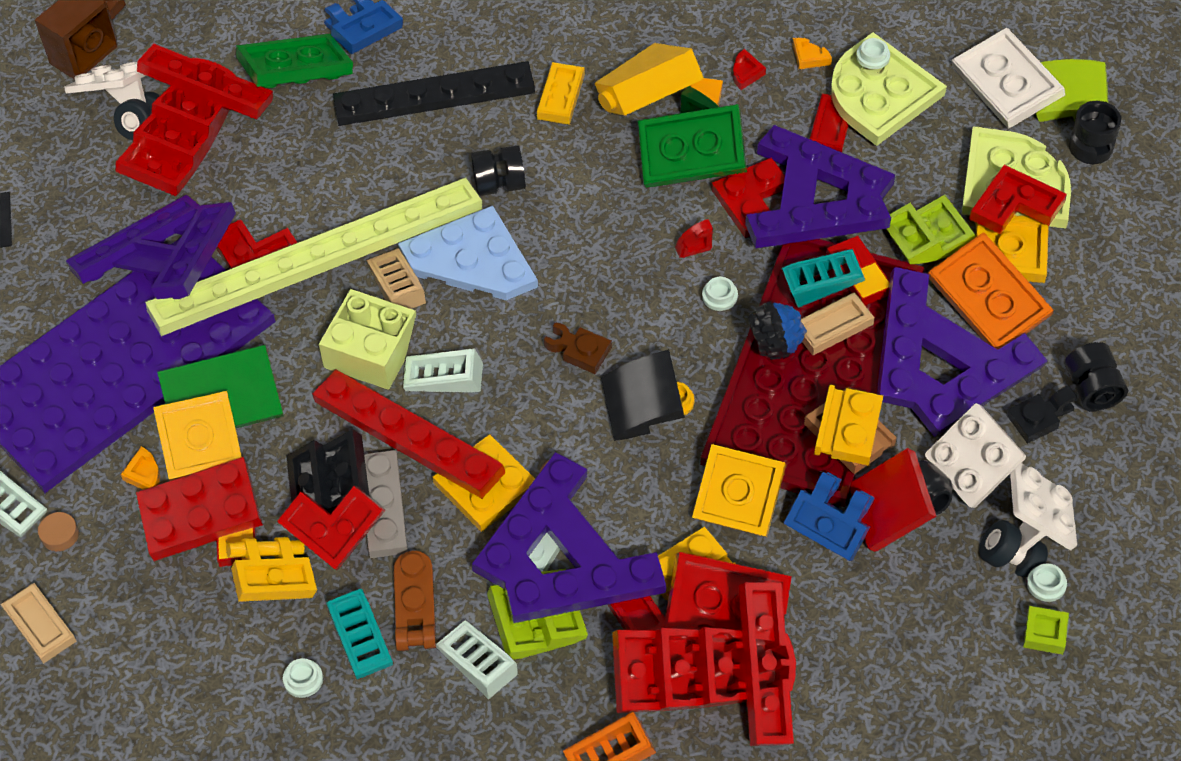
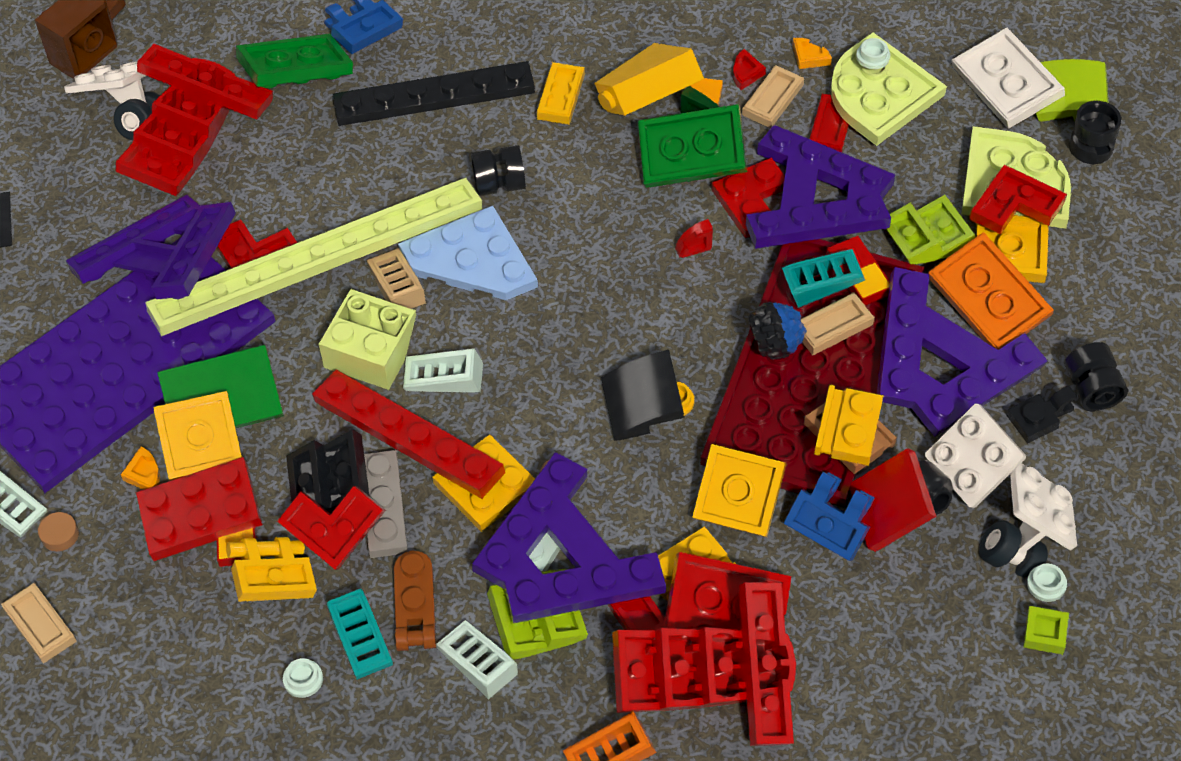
(582, 349): reddish brown plate -> none
(720, 294): light aqua plate -> none
(773, 96): none -> tan tile

